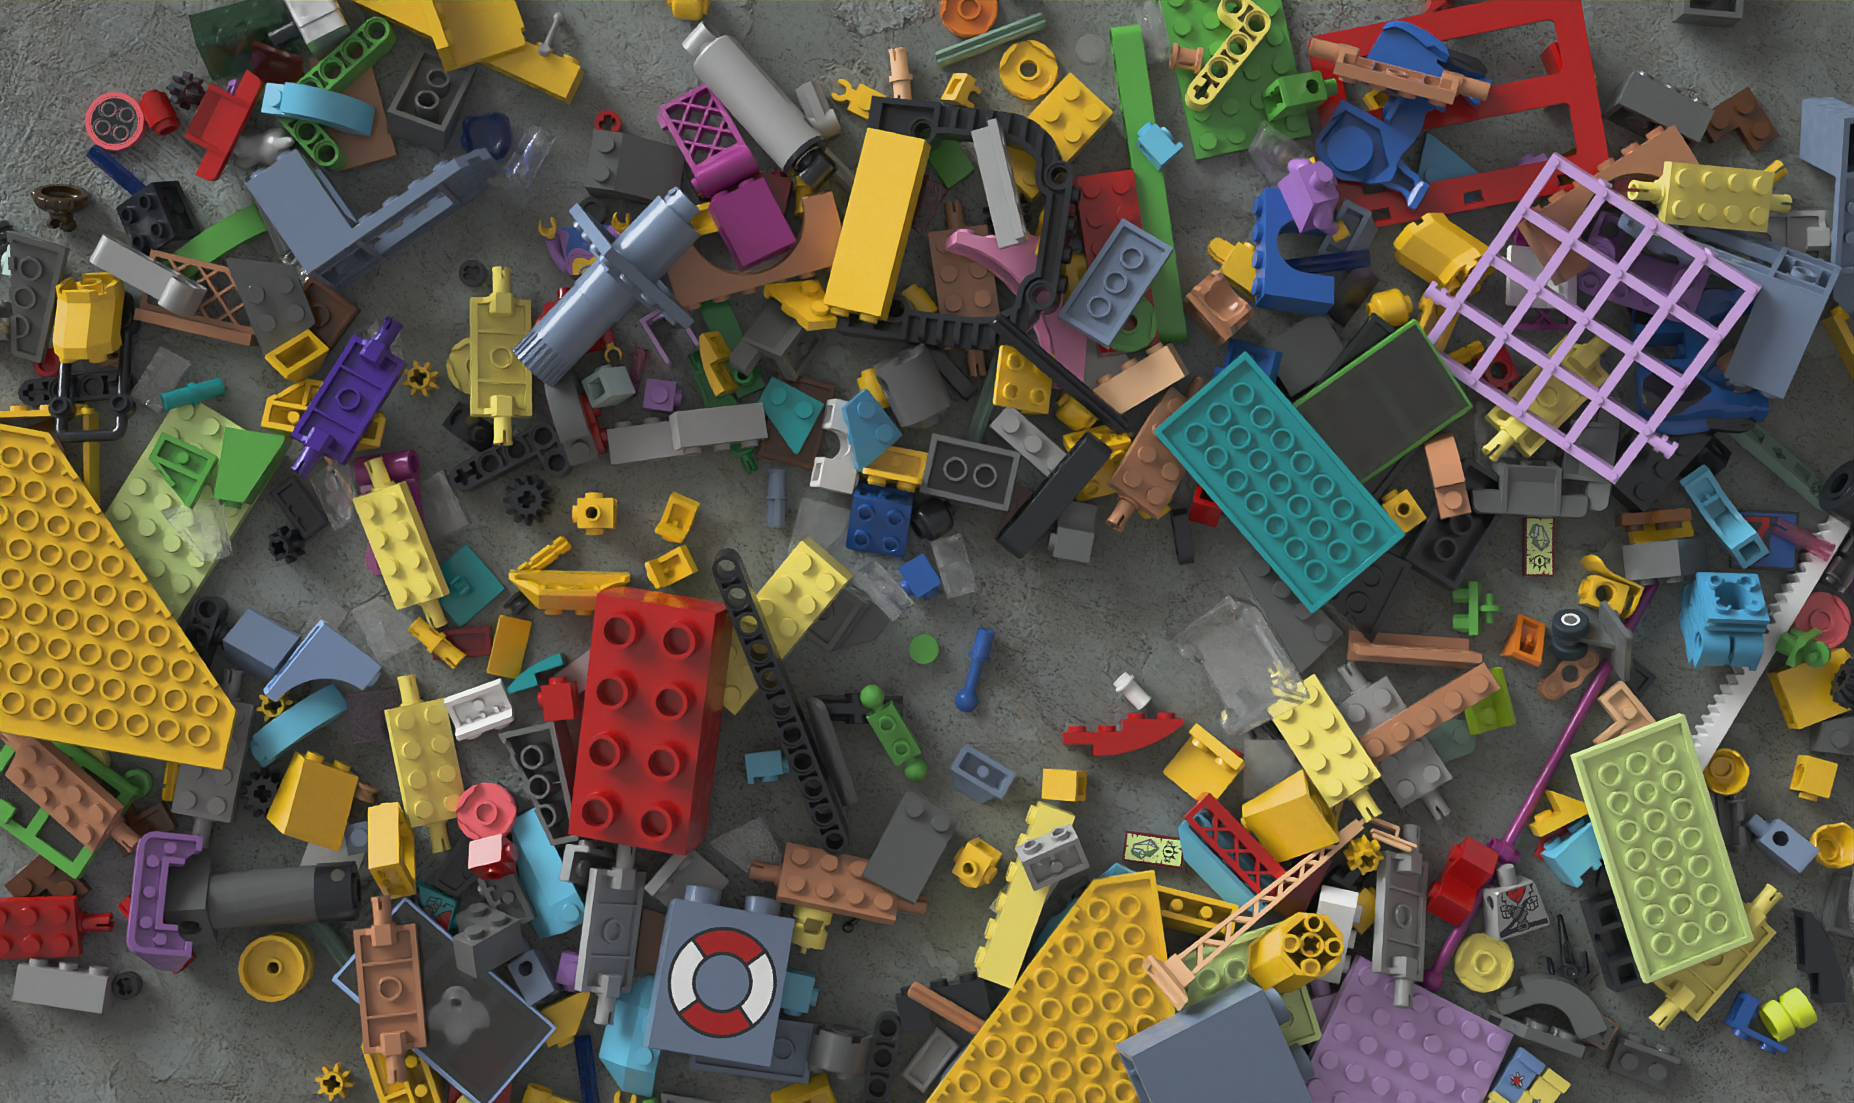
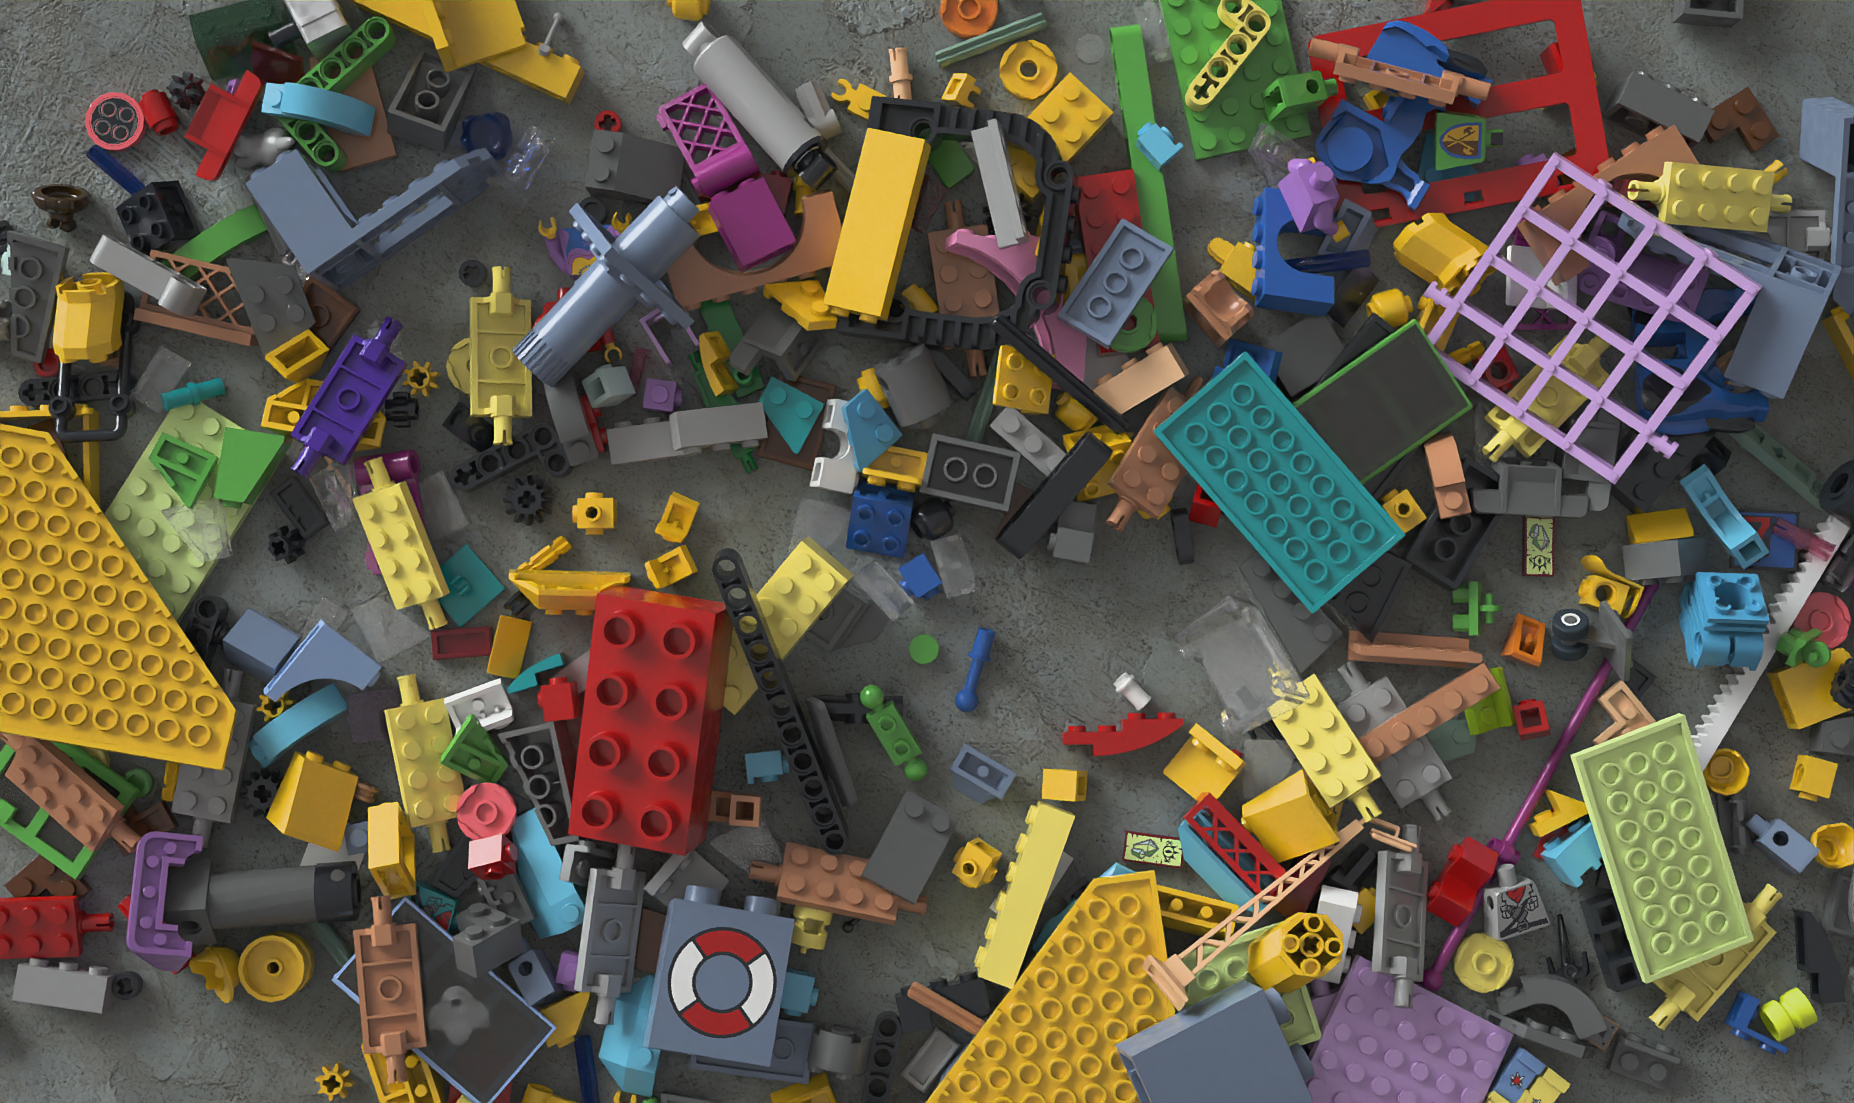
(220, 970): none -> yellow piece
(402, 409): none -> black gear
(436, 642): yellow pin -> none
(475, 753): none -> bright green wing
(736, 808): none -> nougat arch
(776, 498): sand blue axle -> none
(1052, 857): light grey bracket -> none
(1186, 58): nougat bush -> none
(1363, 854): yellow gear -> none
(1462, 139): none -> torso
(1531, 719): none -> red brick
(1555, 686): nougat piece -> none
(1661, 519): reddish brown plate -> none

